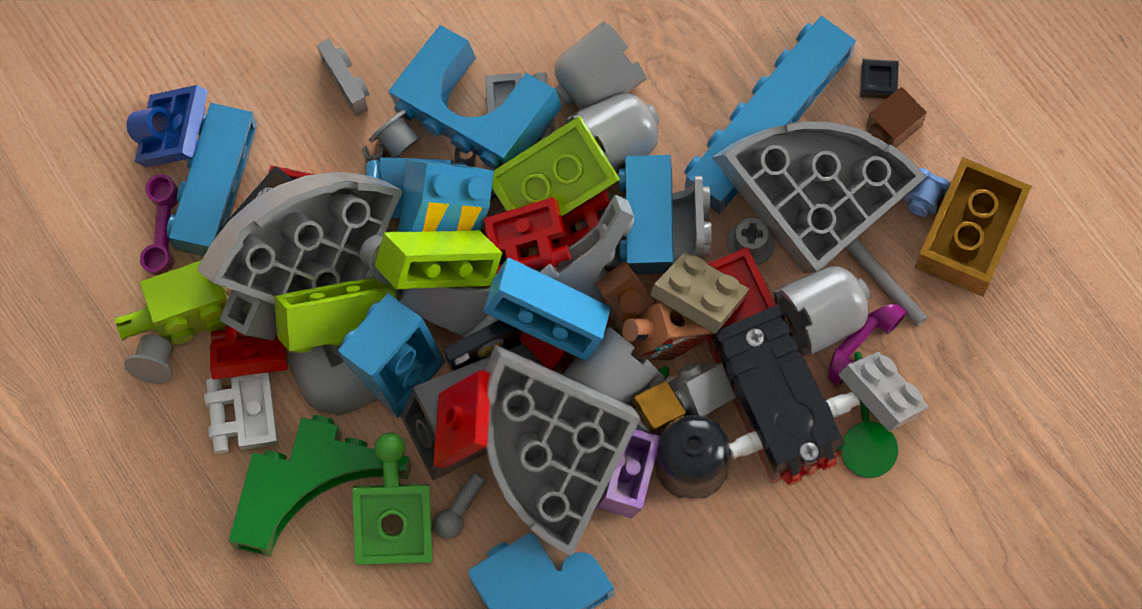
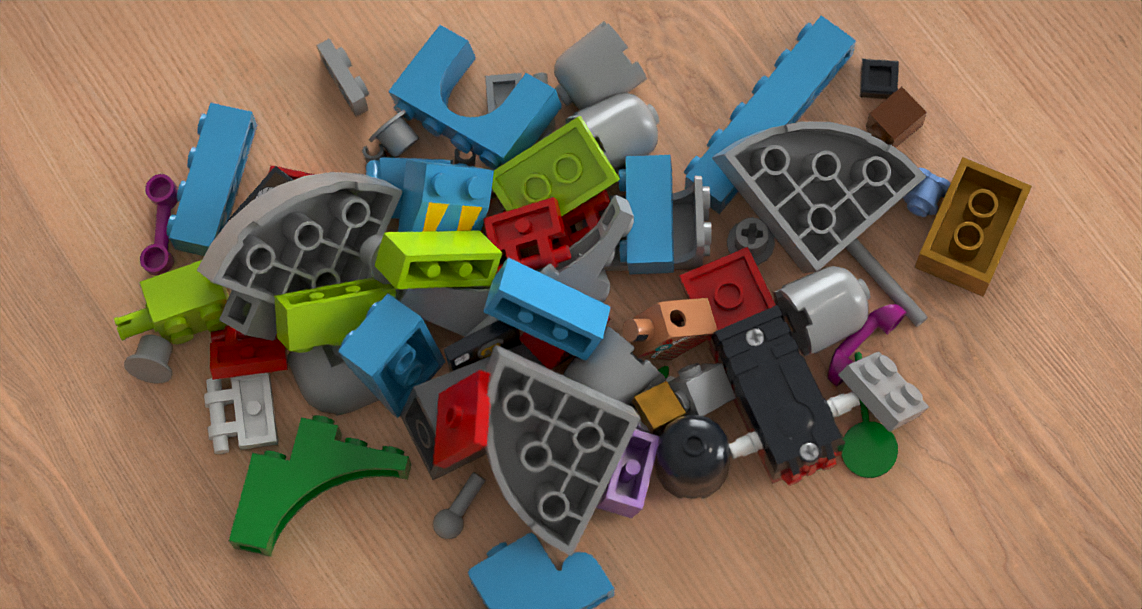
(168, 126): blue plate -> none
(407, 501): bright green plate -> none
(625, 292): reddish brown brick -> none
(699, 292): dark tan plate -> none

